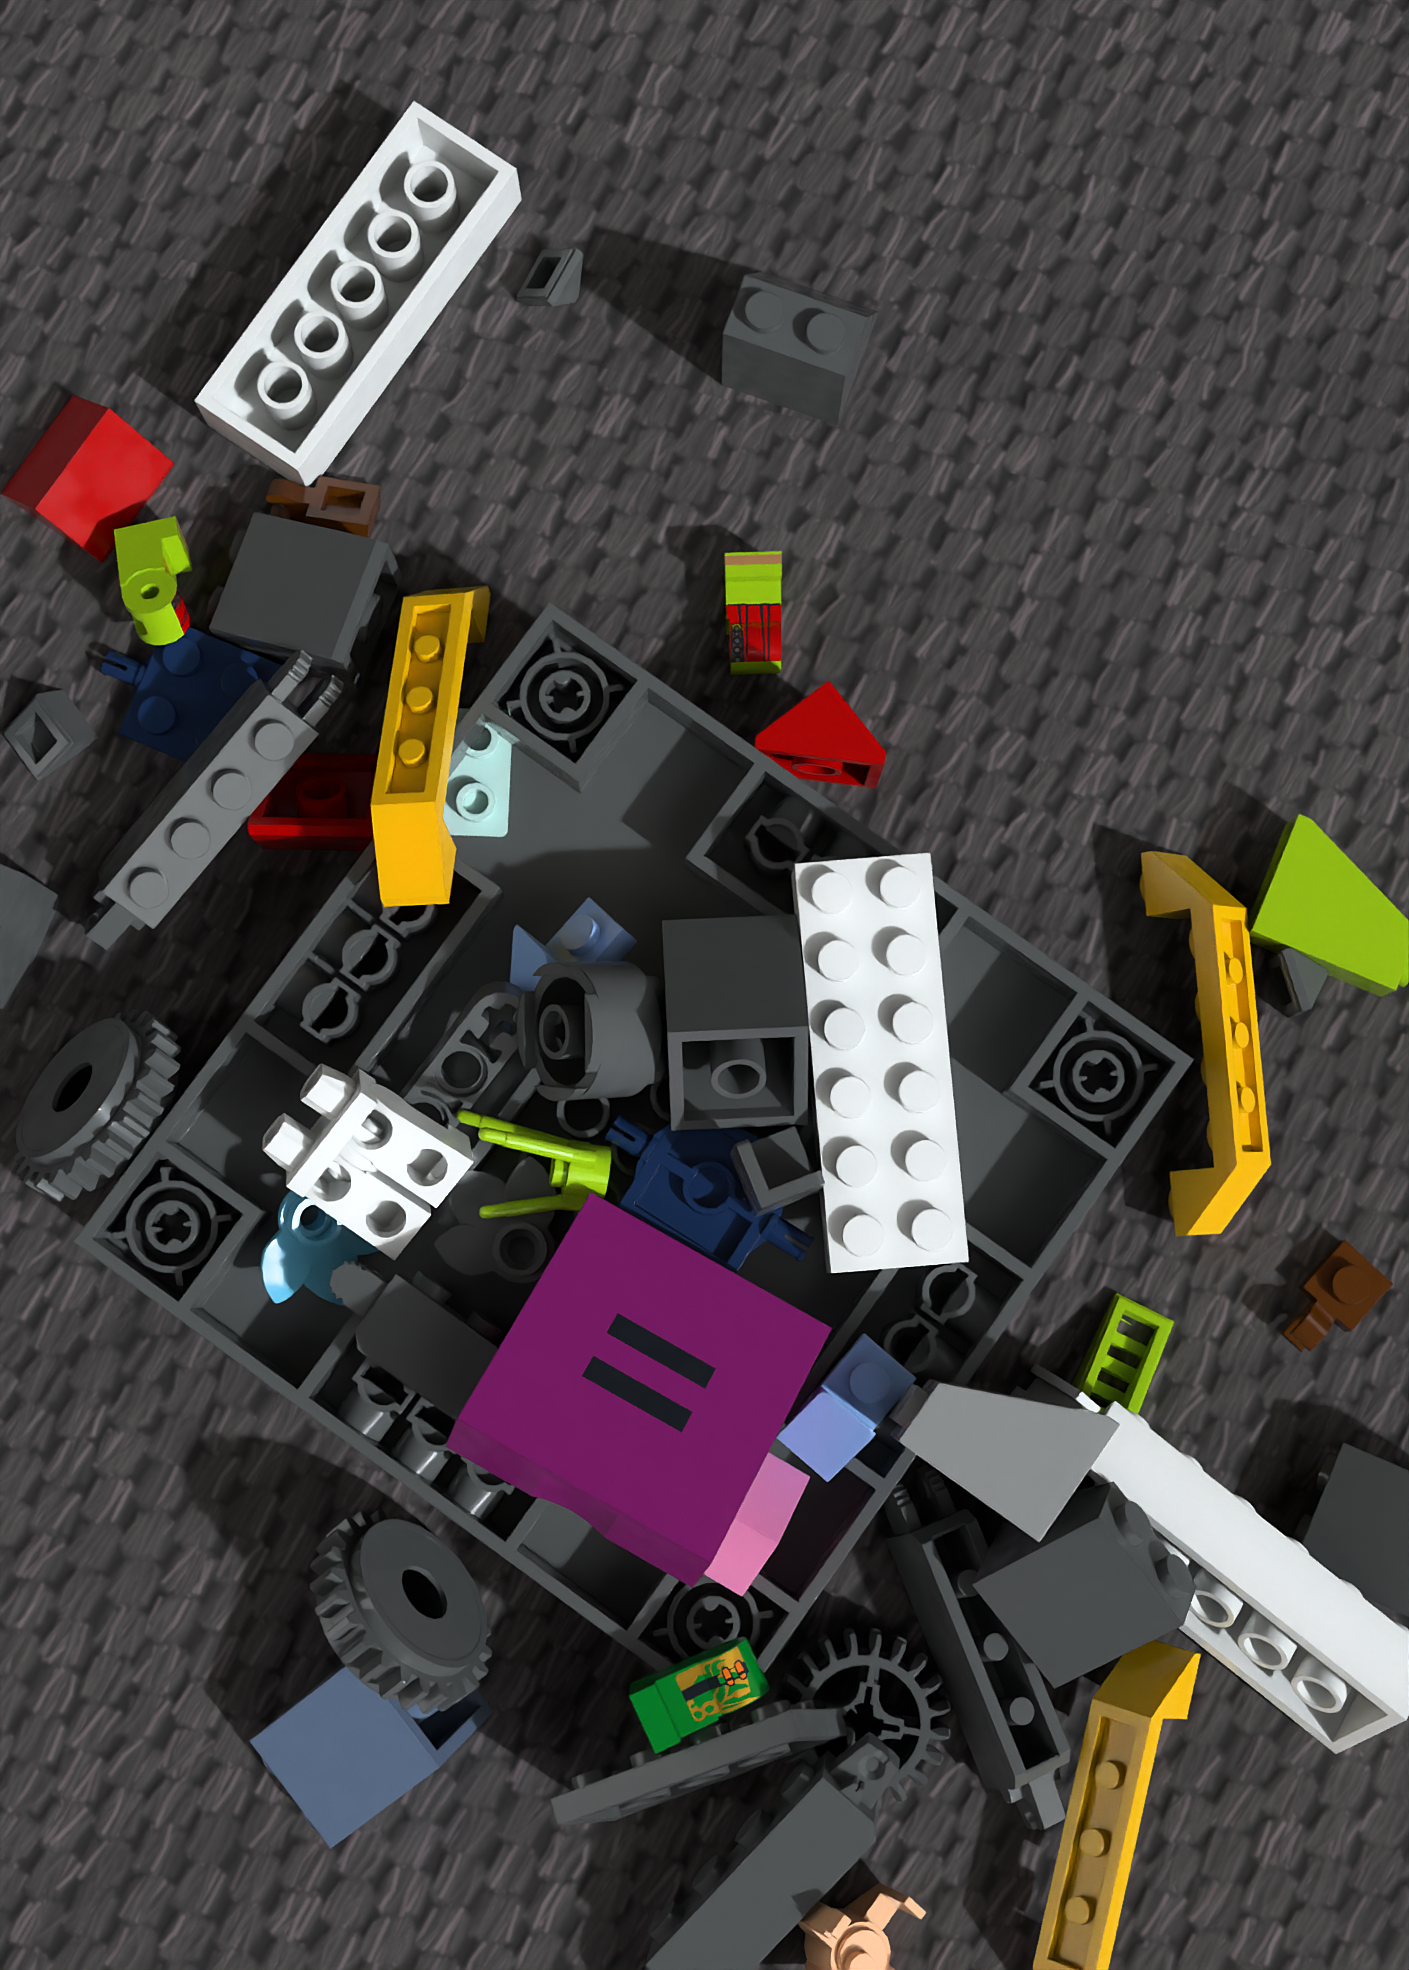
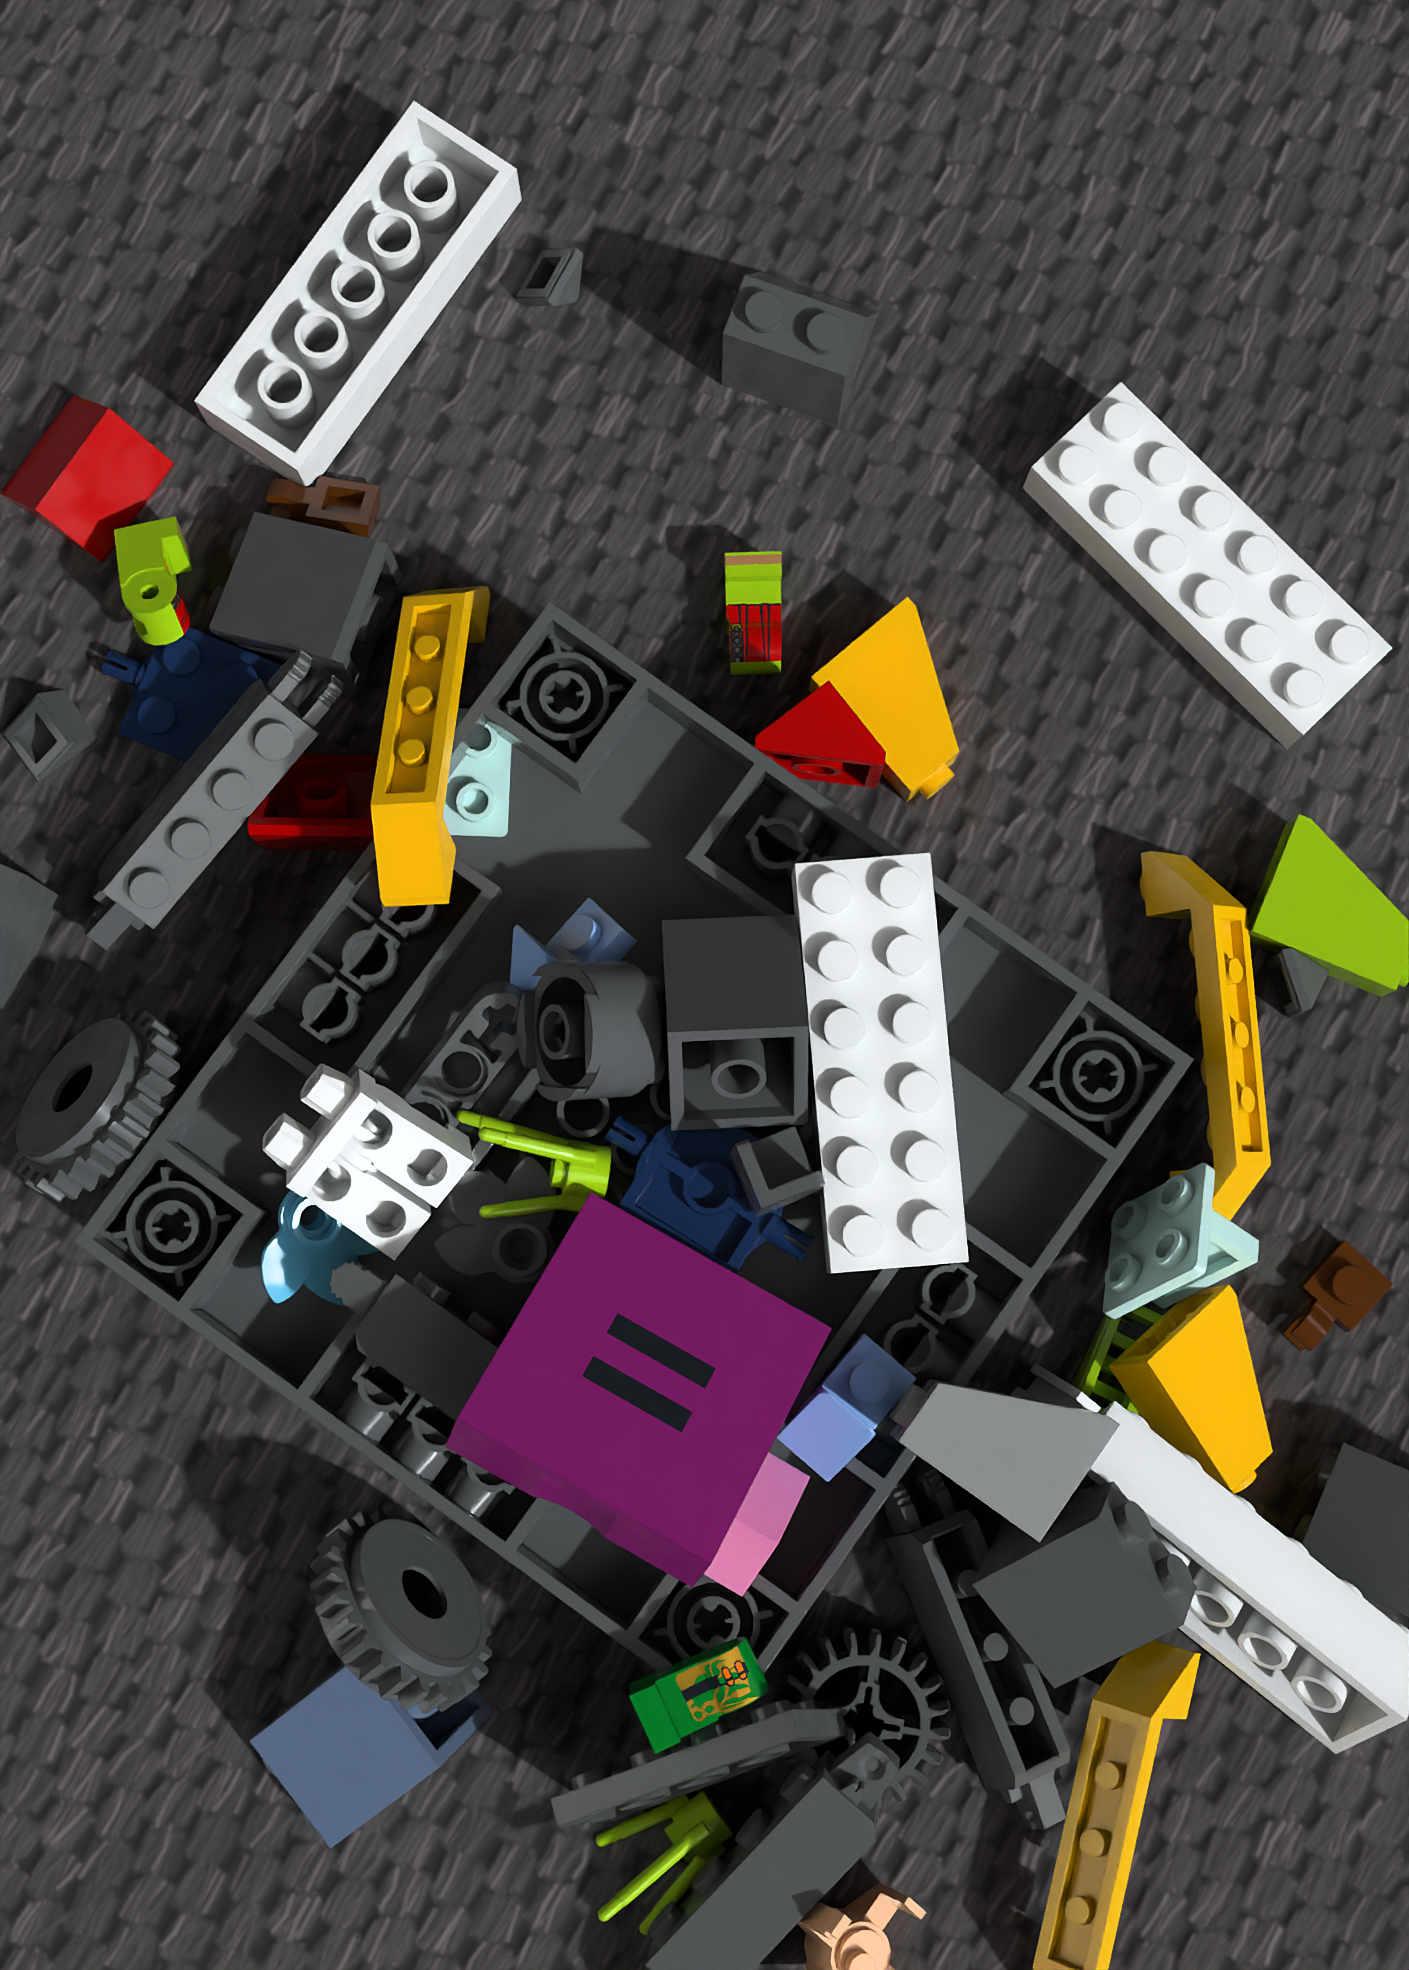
(695, 1832): none -> lime plant
(898, 698): none -> yellow slope
(1172, 1245): none -> light aqua bracket
(1199, 1386): none -> yellow slope
(1204, 565): none -> white brick

